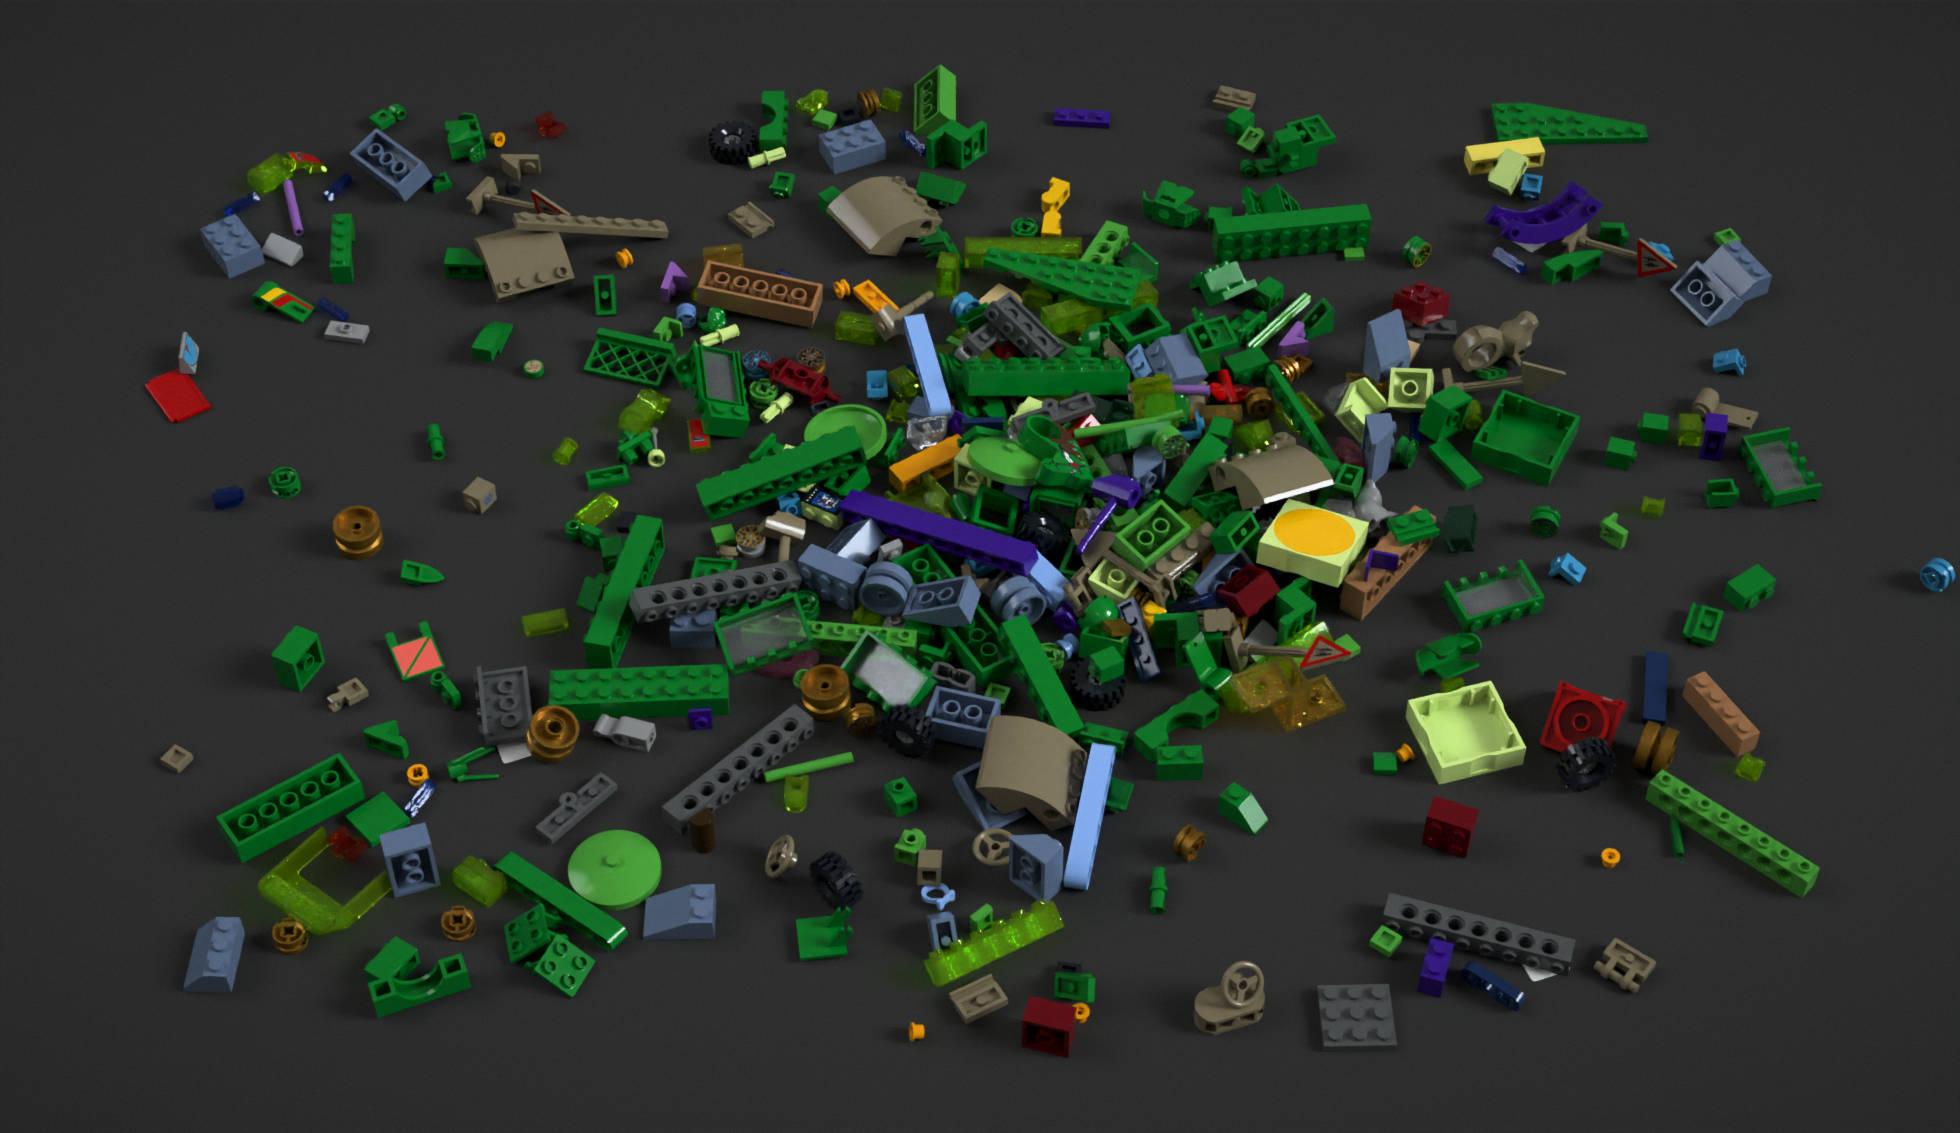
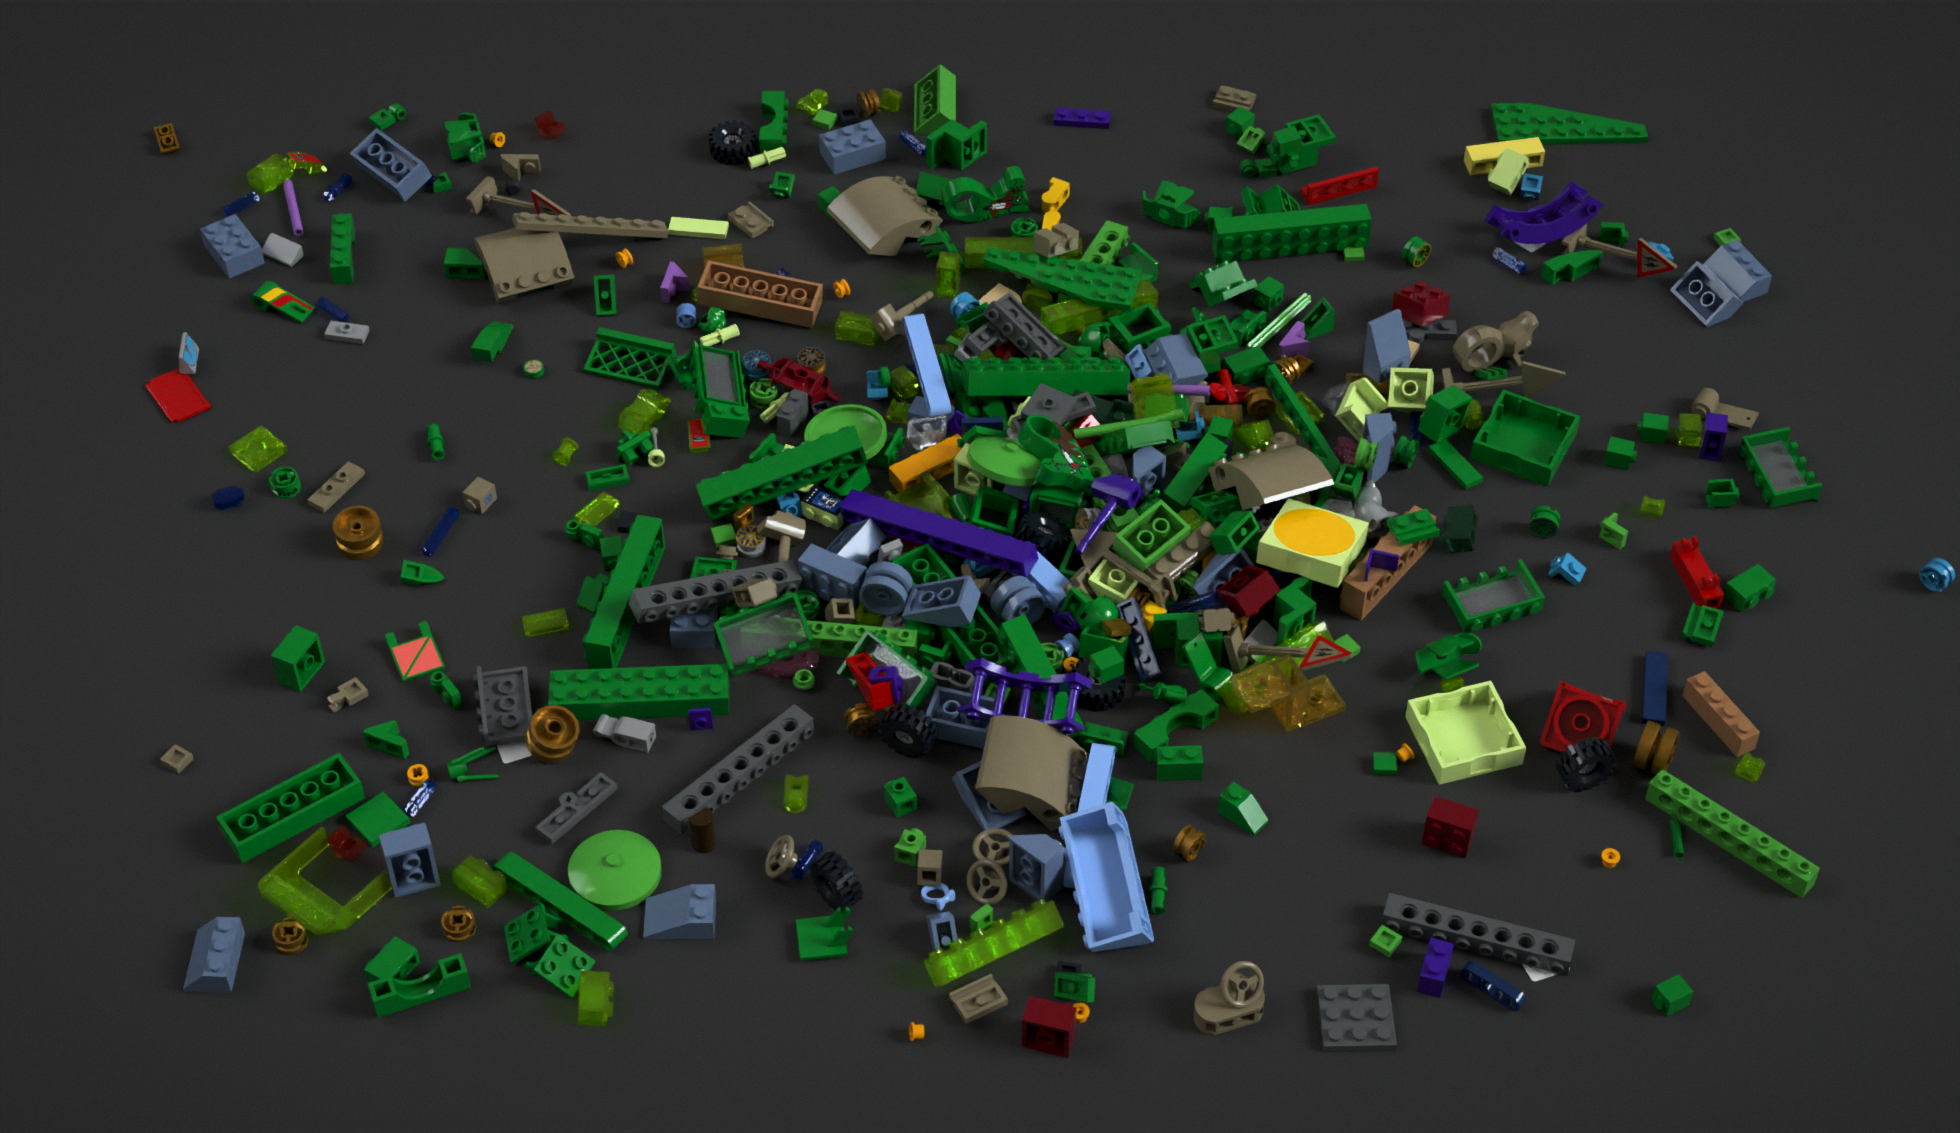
(166, 138): none -> pearl gold slope
(258, 448): none -> clear neon green plate
(336, 487): none -> dark tan plate
(440, 531): none -> clear blue axle
(594, 998): none -> clear neon green brick
(666, 328): bright green bracket -> none
(698, 228): none -> yellowish green tile
(743, 516): none -> pearl gold tile
(754, 592): none -> dark tan brick
(792, 412): none -> dark grey brick
(807, 857): none -> clear blue axle
(808, 767): bright green piece -> none
(825, 692): pearl gold wheel -> none
(840, 611): none -> dark tan brick
(872, 296): light orange plate -> none
(876, 694): none -> red slope
(883, 376): none -> green tile
(892, 675): none -> dark purple bracket
(987, 202): none -> green animal
(997, 880): none -> dark tan piece
(1027, 683): none -> dark purple fence
(1049, 403): none -> dark grey plate
(1056, 241): none -> dark tan brick
(1069, 663): none -> light orange piece
(1076, 603): none -> green slope
(1105, 878): none -> light blue windscreen
(1168, 442): bright green wheel -> none
(1170, 693): none -> green piece
(1340, 186): none -> red fence
(1365, 453): none -> bright green wheel
(1628, 960): dark tan plate -> none
(1672, 995): none -> green brick
(1696, 573): none -> red brick
(1729, 360): dark azure bracket -> none

